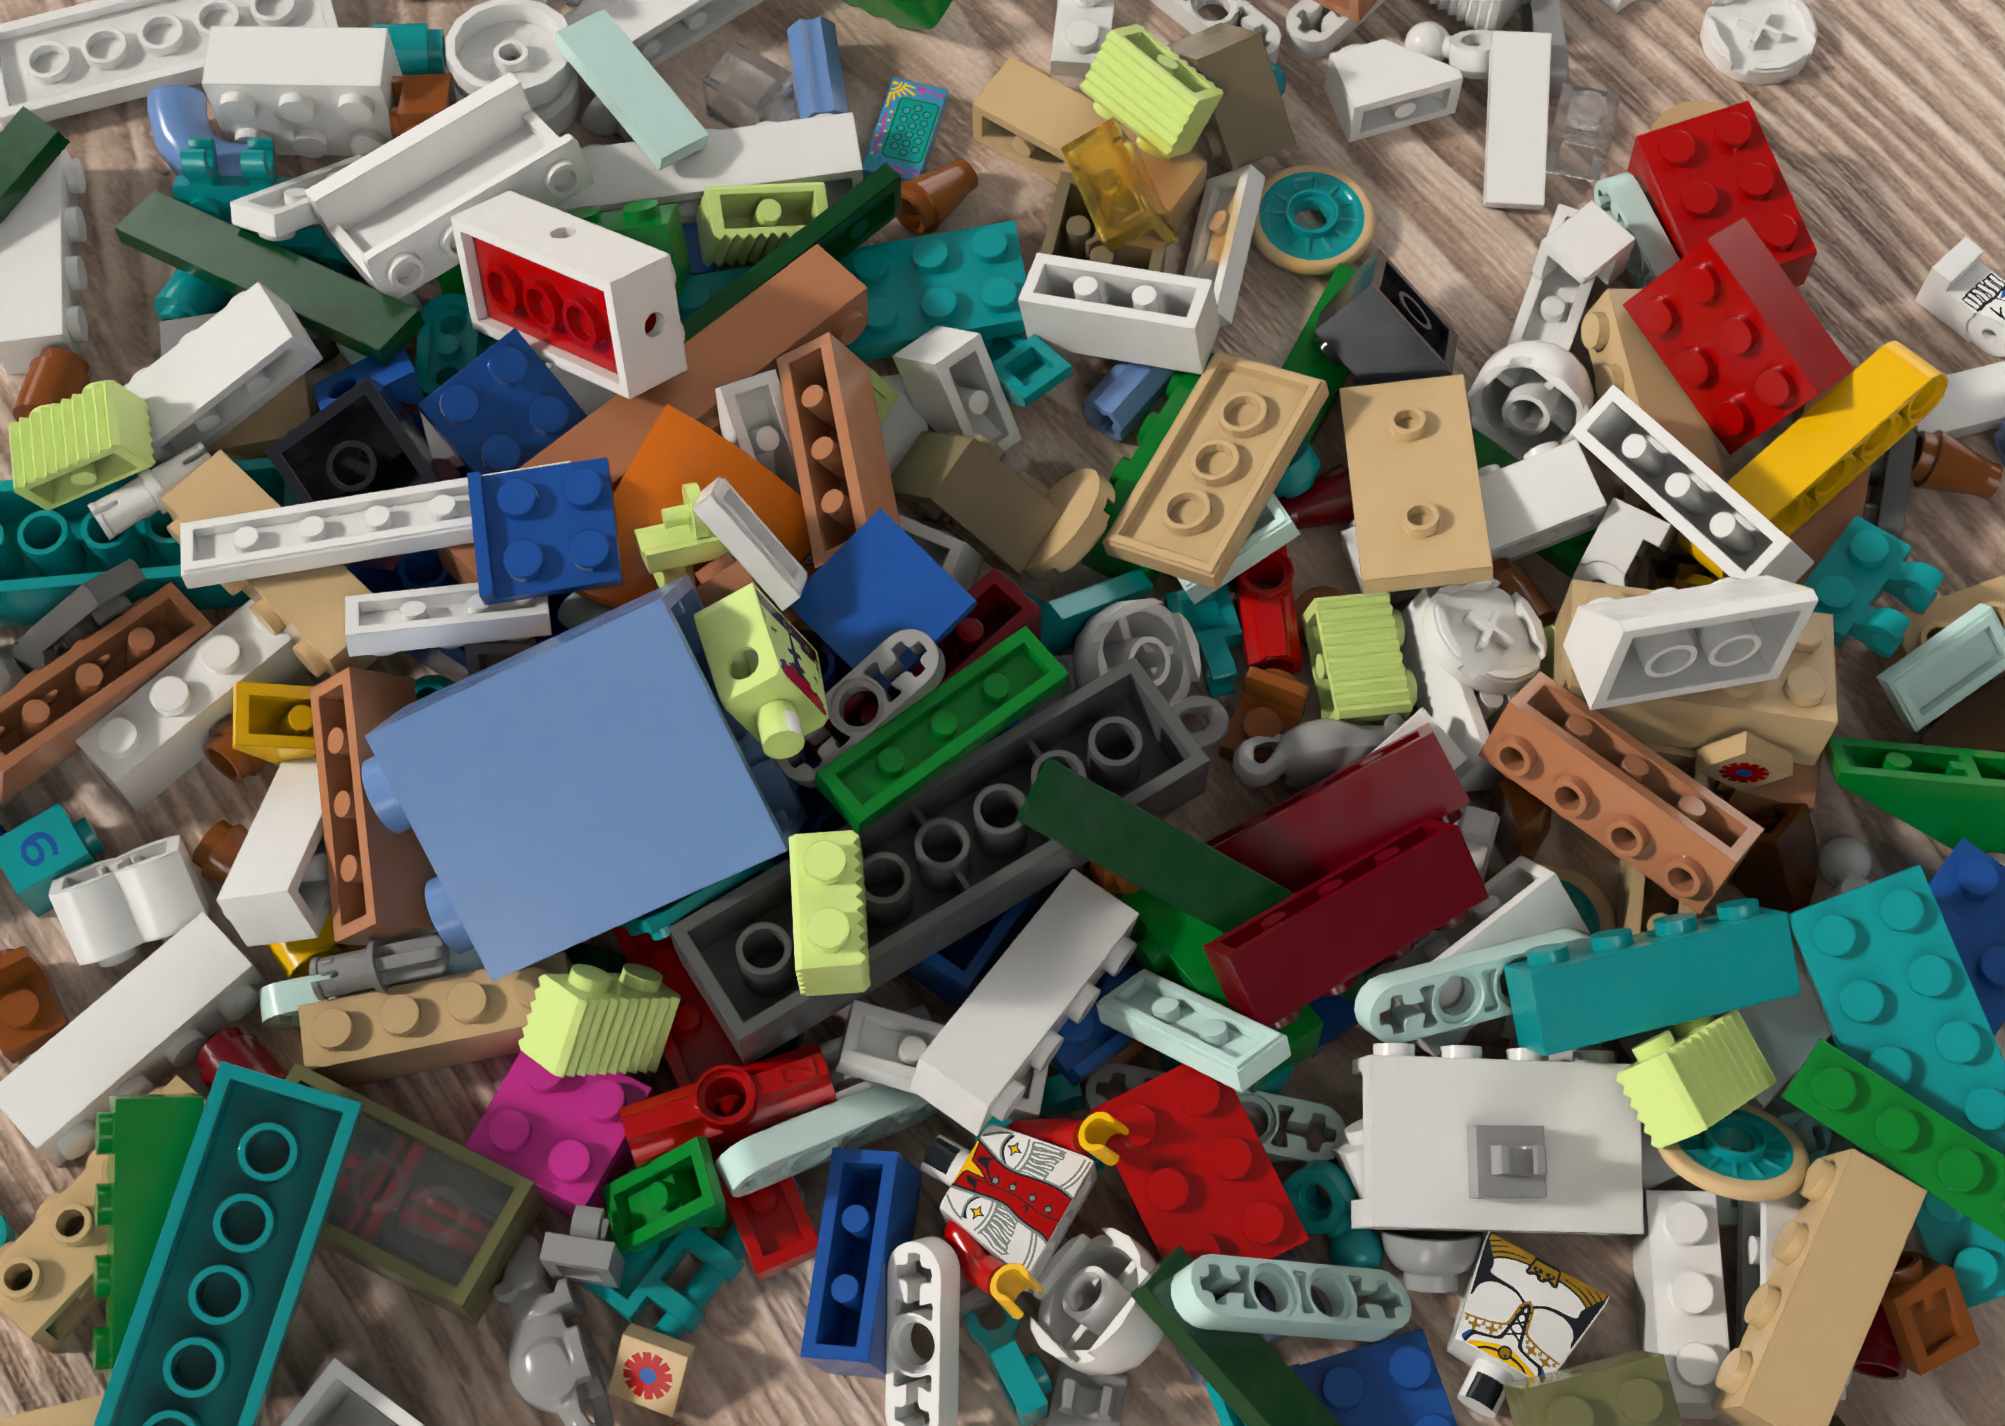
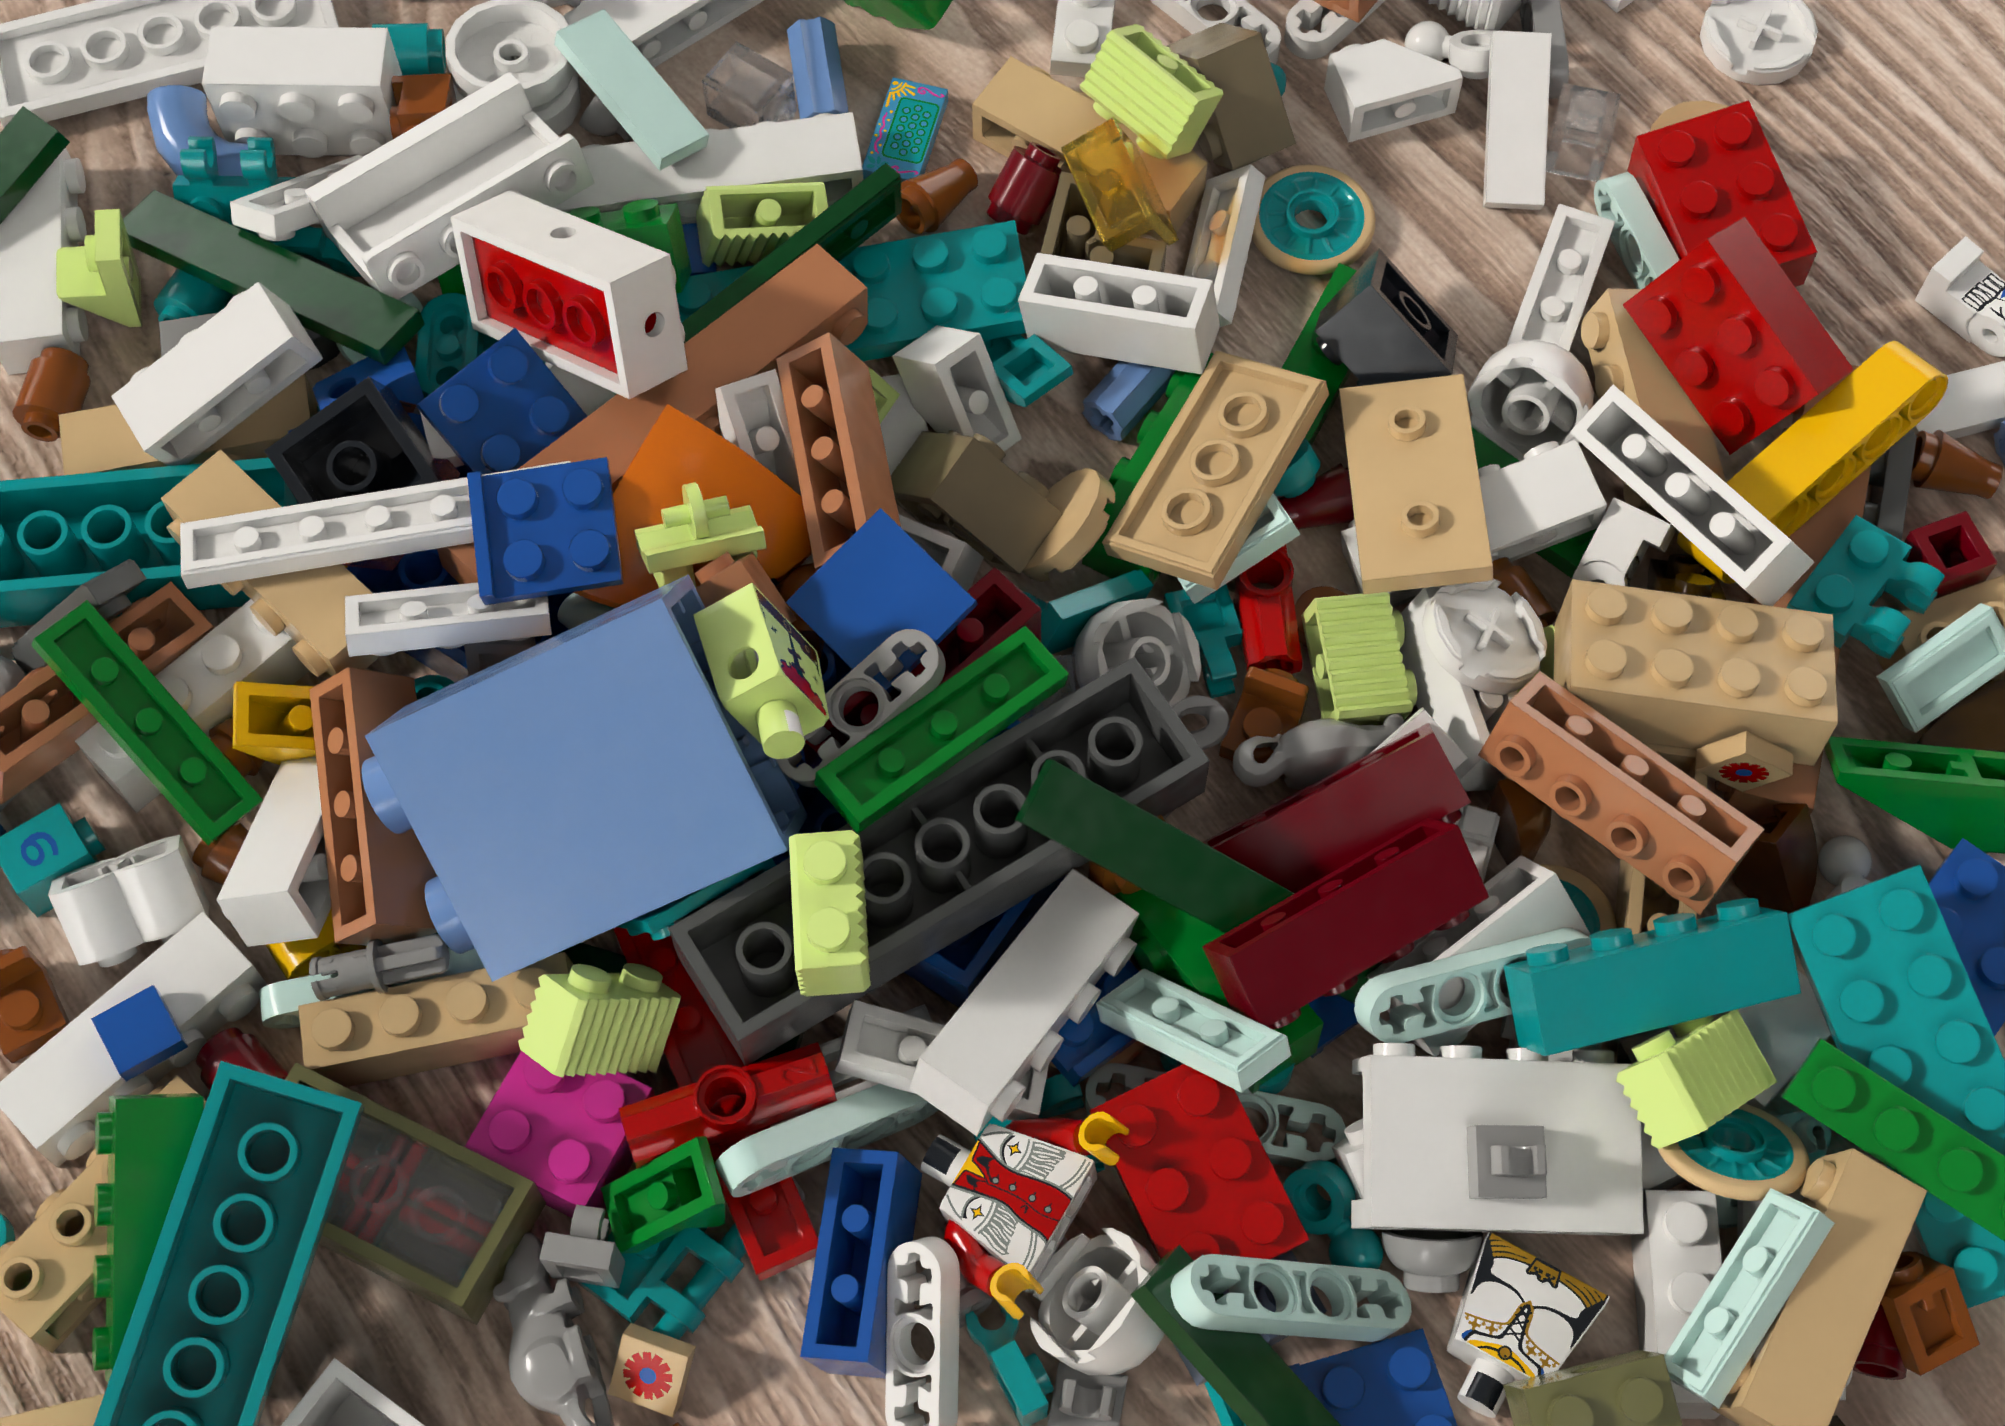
(80, 444): yellowish green brick -> none
(102, 272): none -> yellowish green slope
(139, 1033): none -> blue tile
(143, 495): white pin -> none
(146, 722): none -> green plate
(751, 542): white tile -> none
(1025, 187): none -> dark red brick
(1586, 247): white panel -> none
(1686, 639): white slope -> none
(1745, 1296): none -> light aqua tile
(1955, 550): none -> dark red brick

